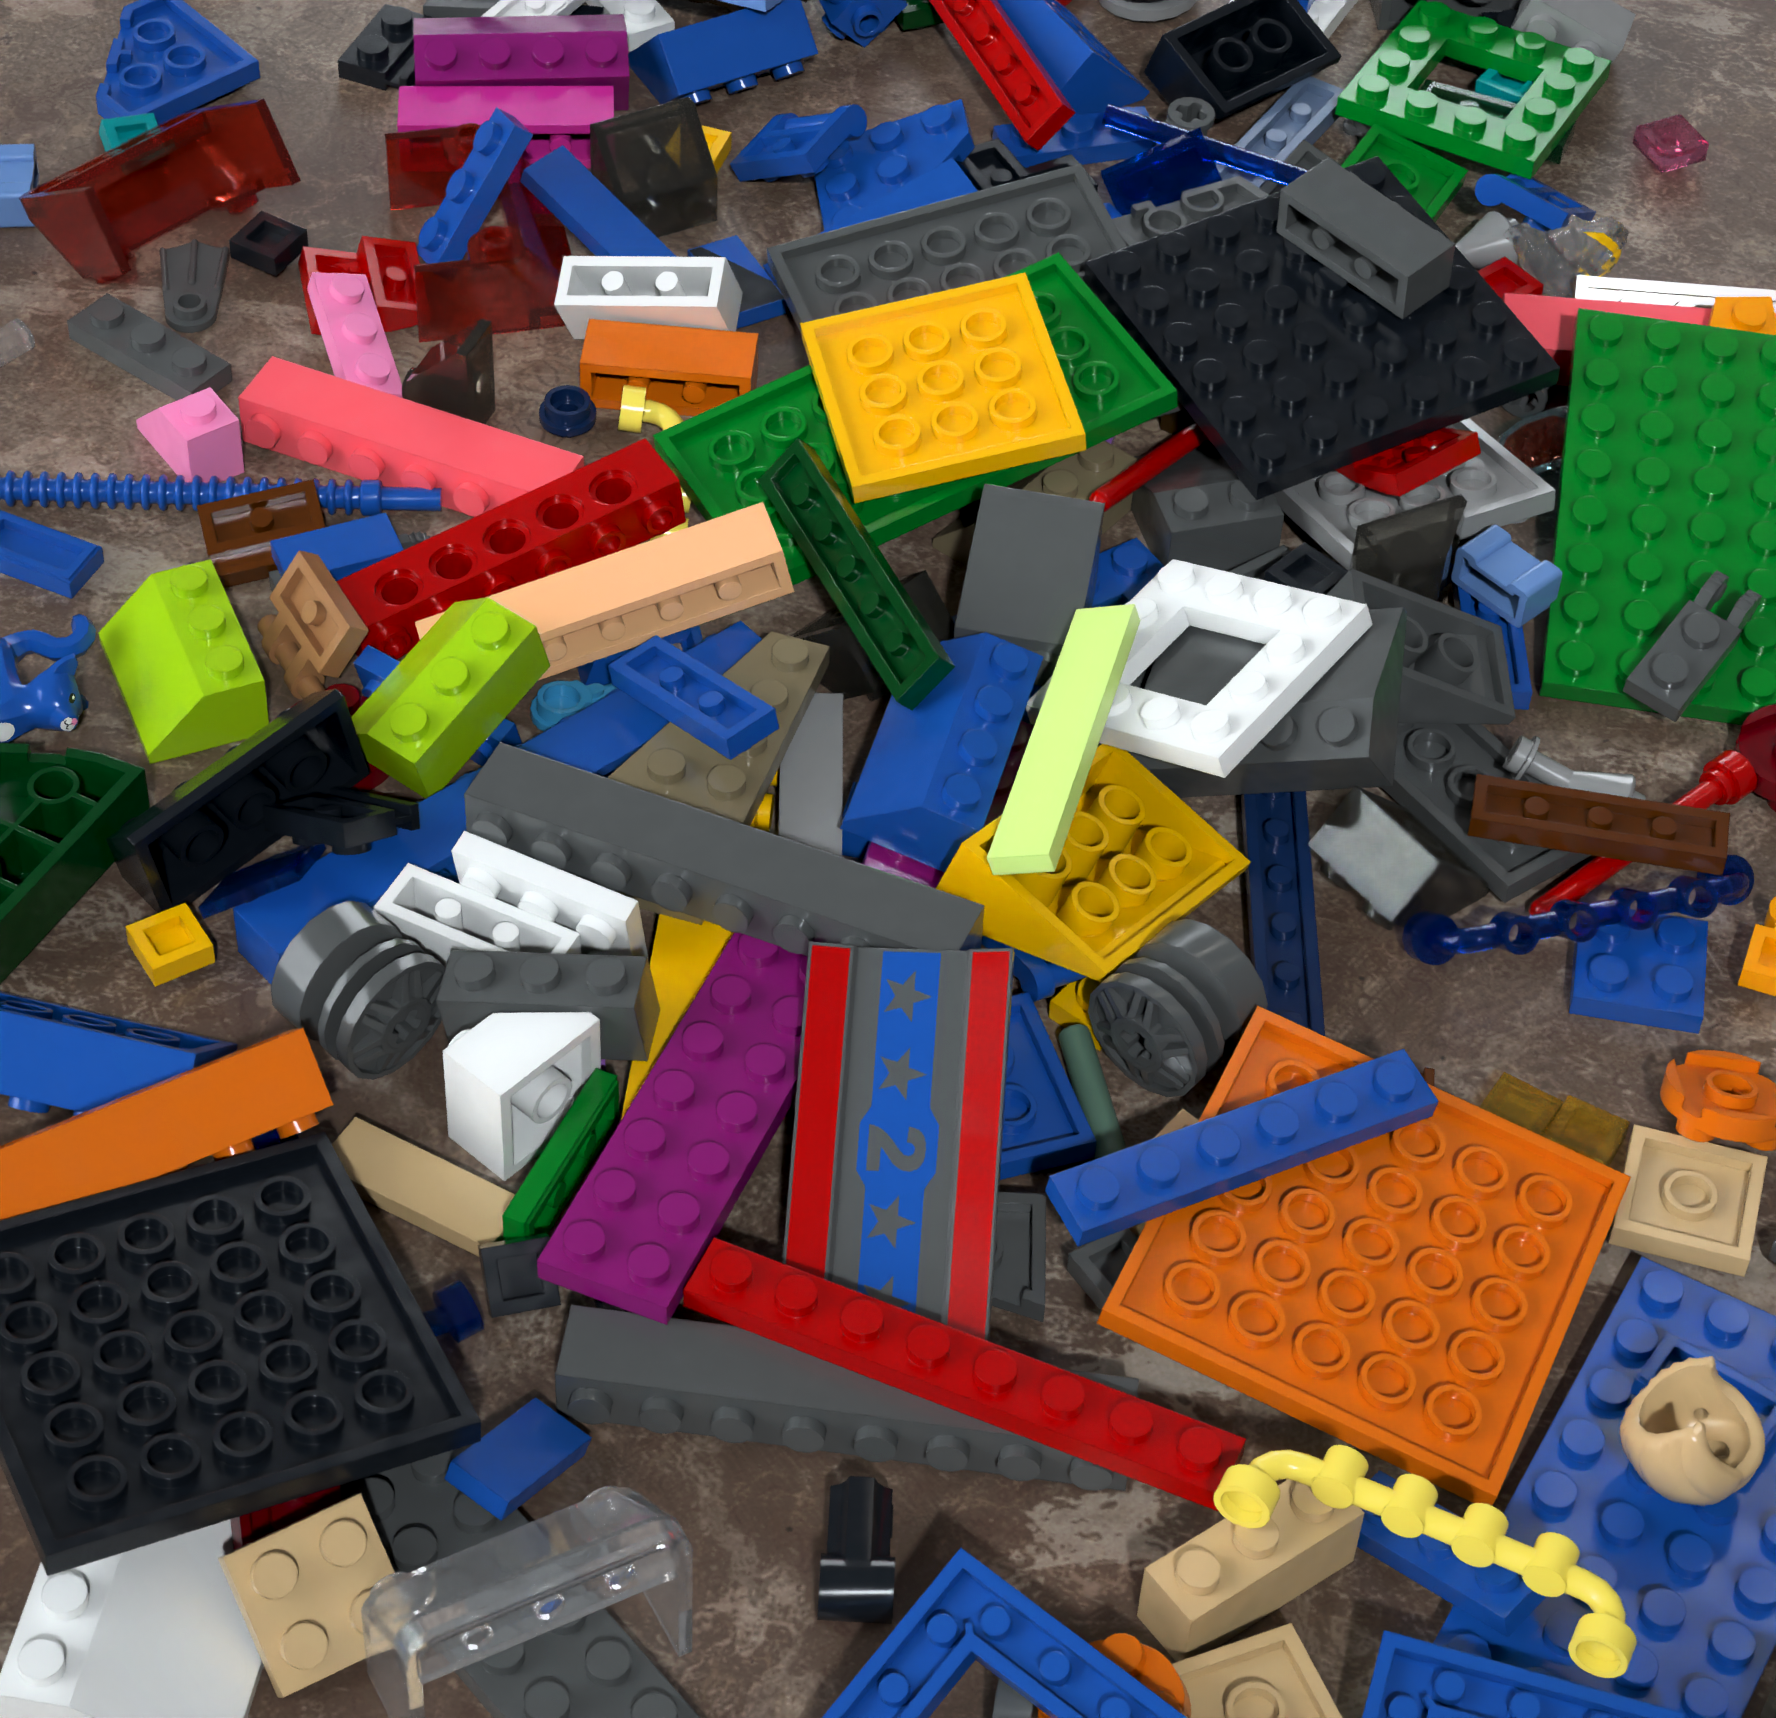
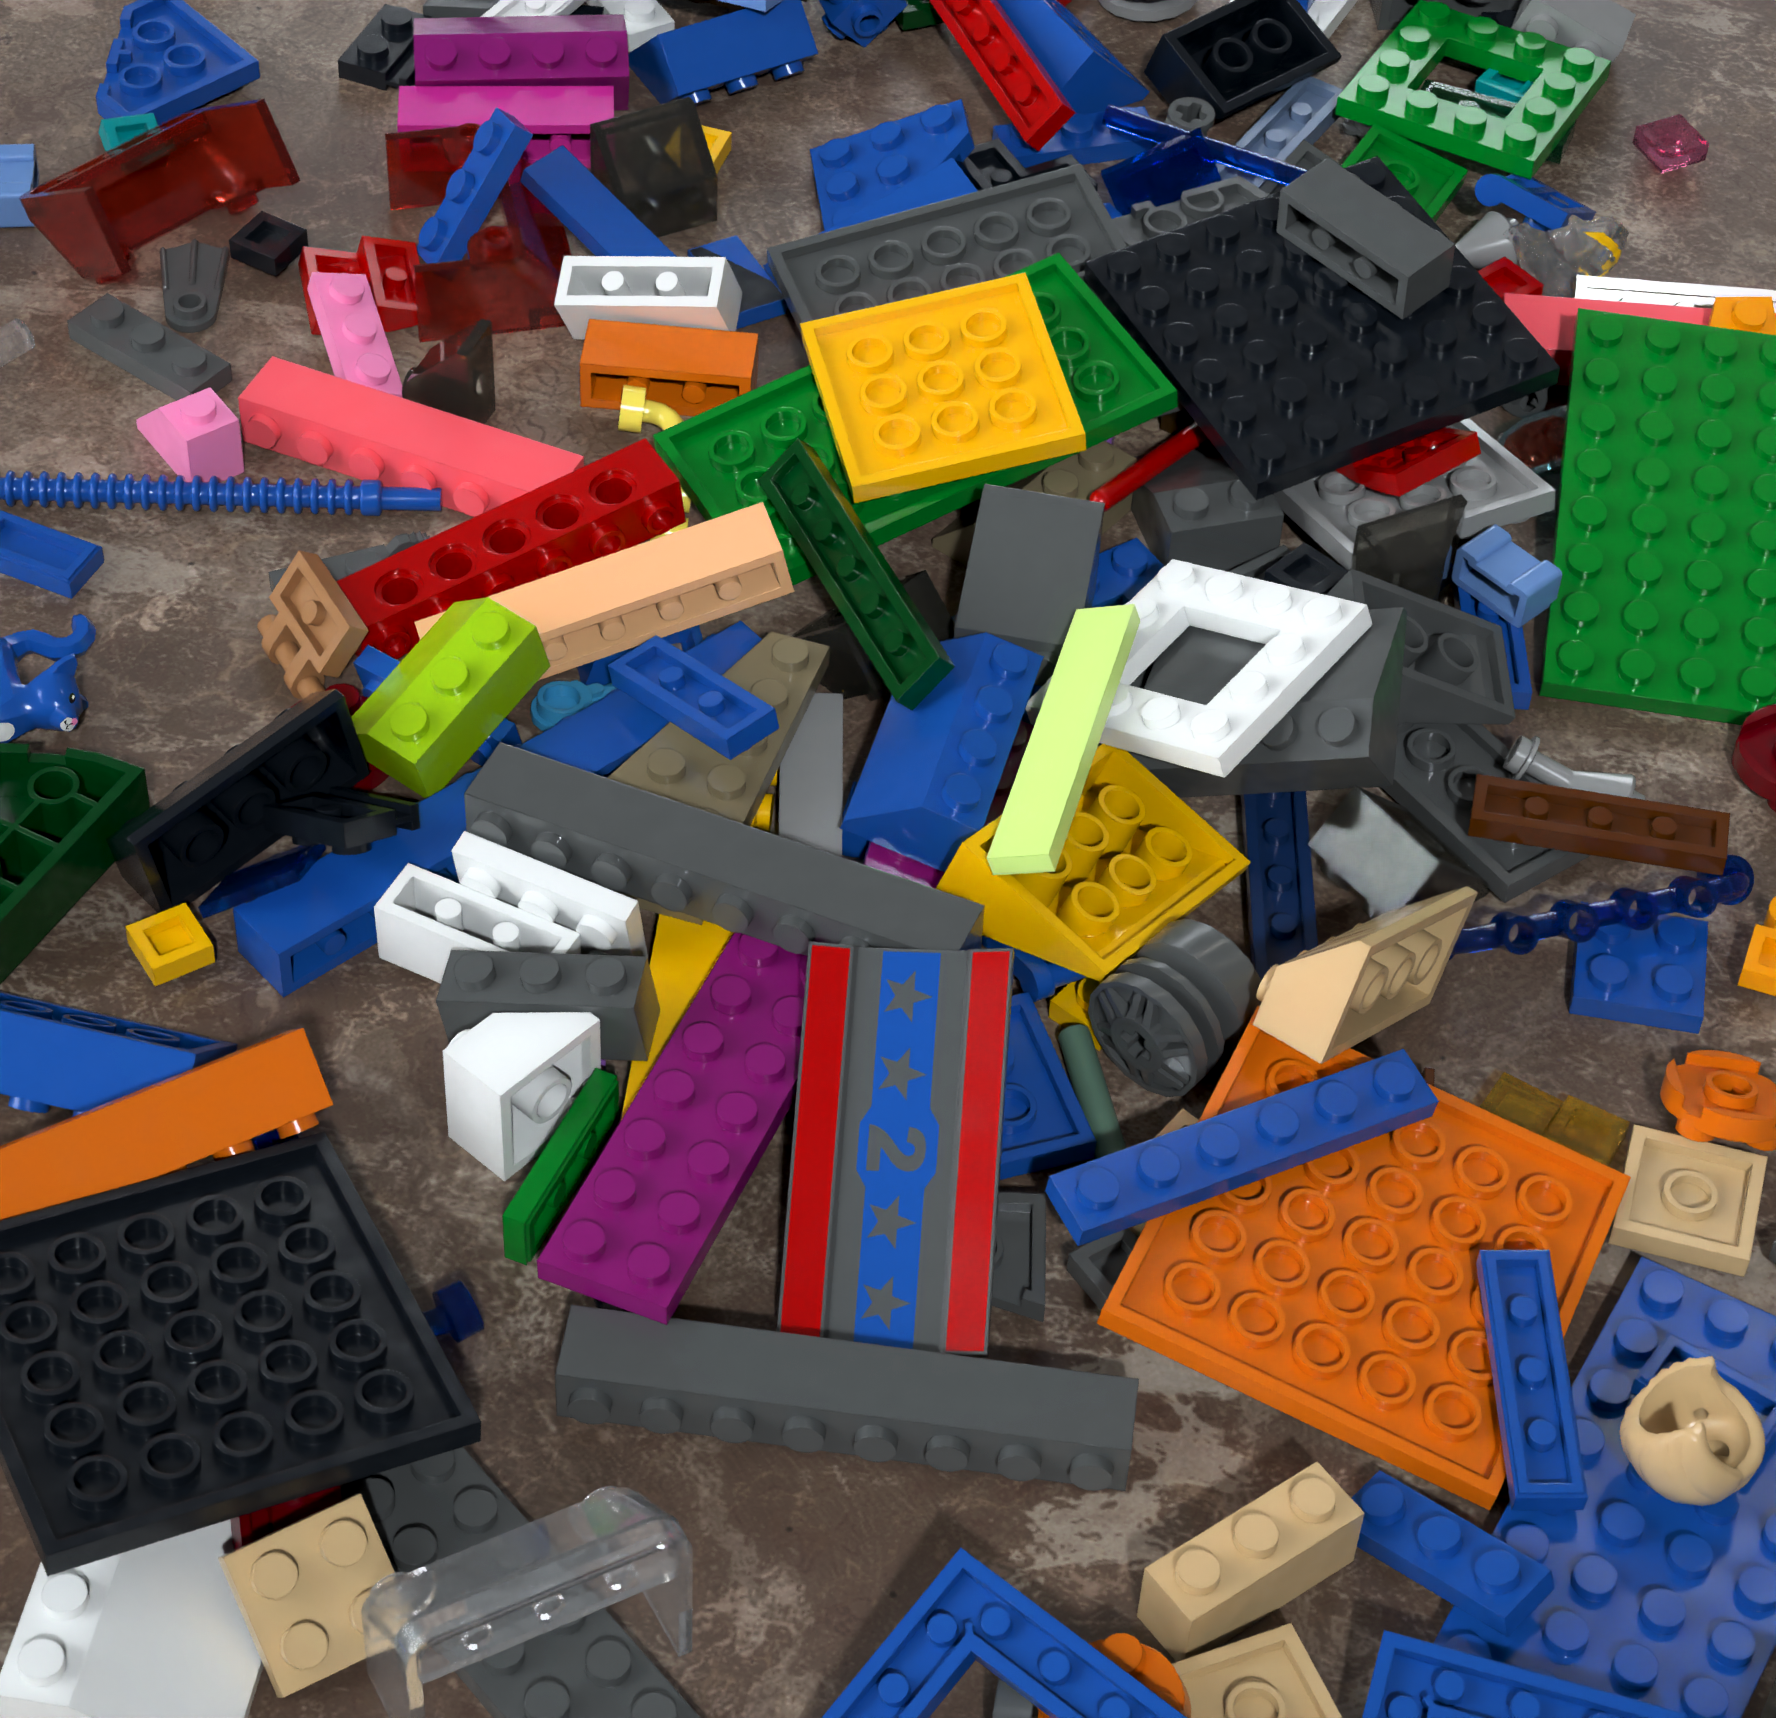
(184, 664): lime slope -> none
(242, 526): reddish brown plate -> none
(342, 546): blue tile -> none
(359, 989): dark grey wheel -> none
(422, 1187): tan tile -> none
(512, 1276): black plate -> none
(517, 1458): blue tile -> none
(567, 411): dark blue plate -> none
(797, 144): blue plate -> none
(858, 1568): black piece -> none
(963, 1372): red plate -> none
(1362, 977): none -> tan slope
(1531, 1381): none -> blue tile
(1600, 1640): light yellow bar -> none
(1690, 650): dark grey hinge -> none
(1723, 781): red piece -> none

